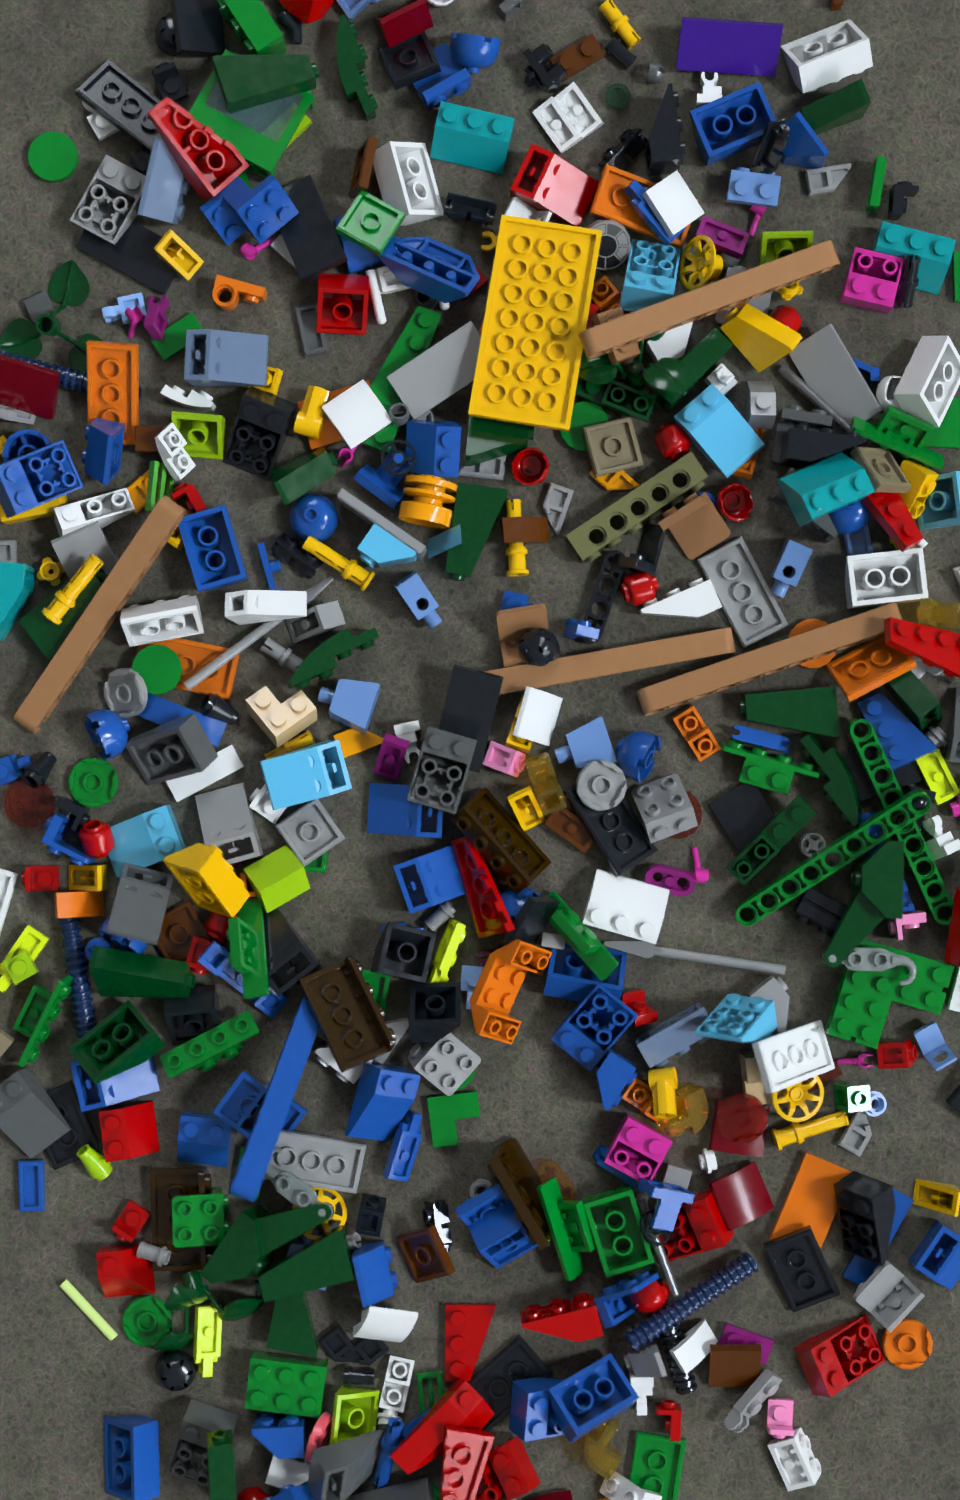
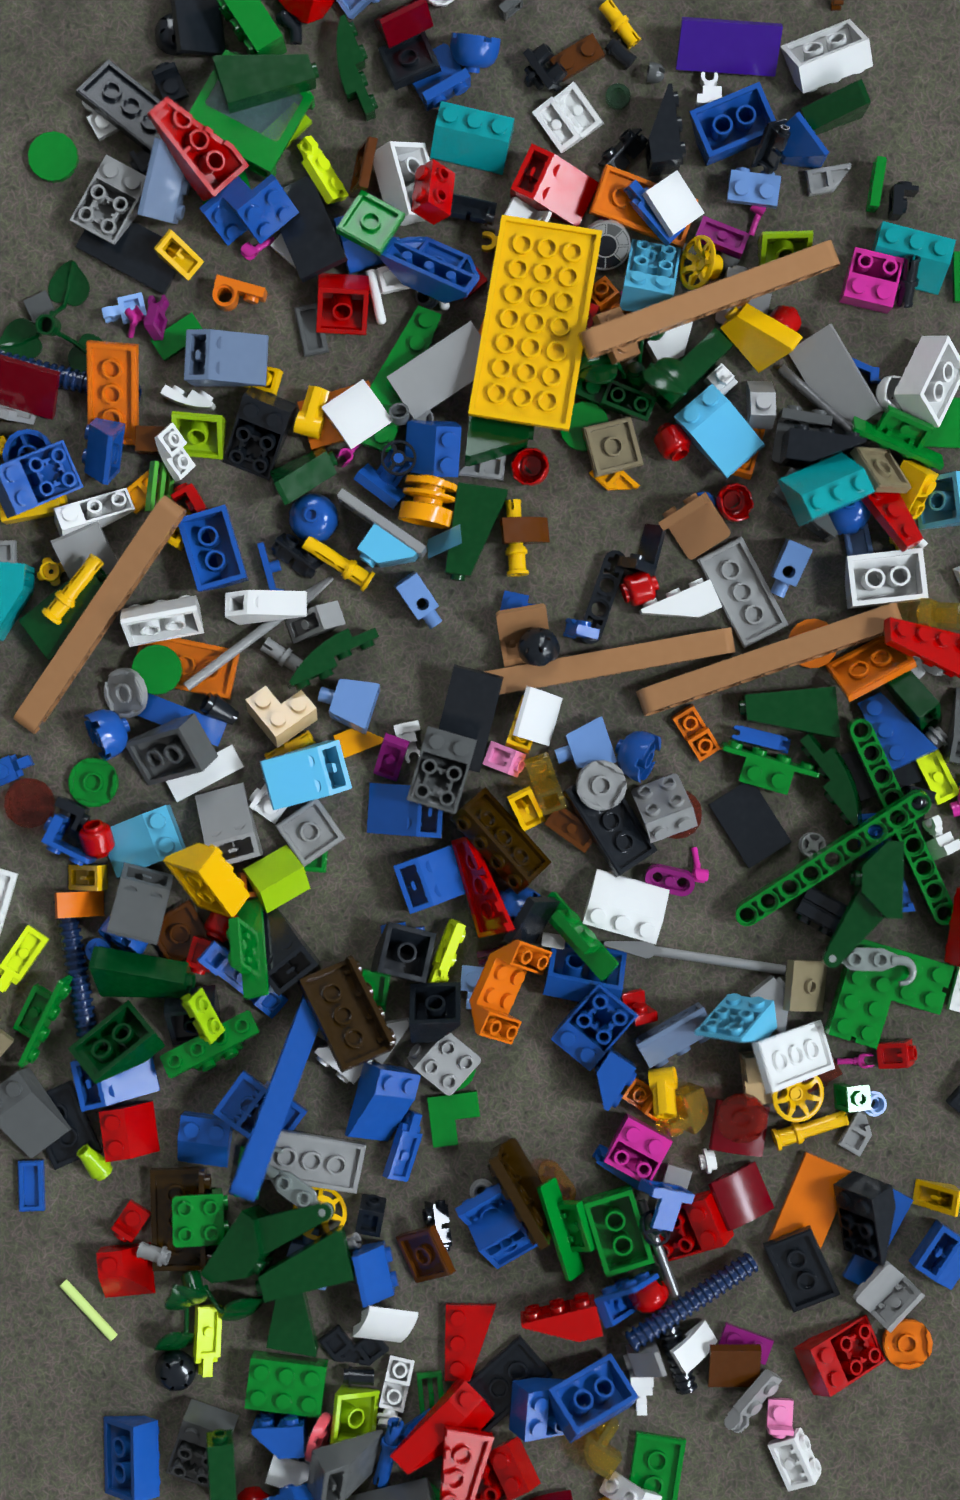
(20, 967): lime plate -> none
(39, 770): black cone -> none
(41, 878): red bracket -> none
(147, 1312): green tile -> none
(206, 1019): none -> lime hinge
(321, 171): none -> neon yellow hinge
(433, 192): none -> red brick
(440, 916): light grey pin -> none
(556, 505): light grey tile -> none
(673, 1422): red bracket -> none
(687, 467): olive brick -> none
(771, 839): dark green slope -> none
(790, 291): yellow plate -> none
(805, 985): none -> dark tan plate
(910, 920): bright pink bracket -> none
(932, 1044): medium blue bracket -> none

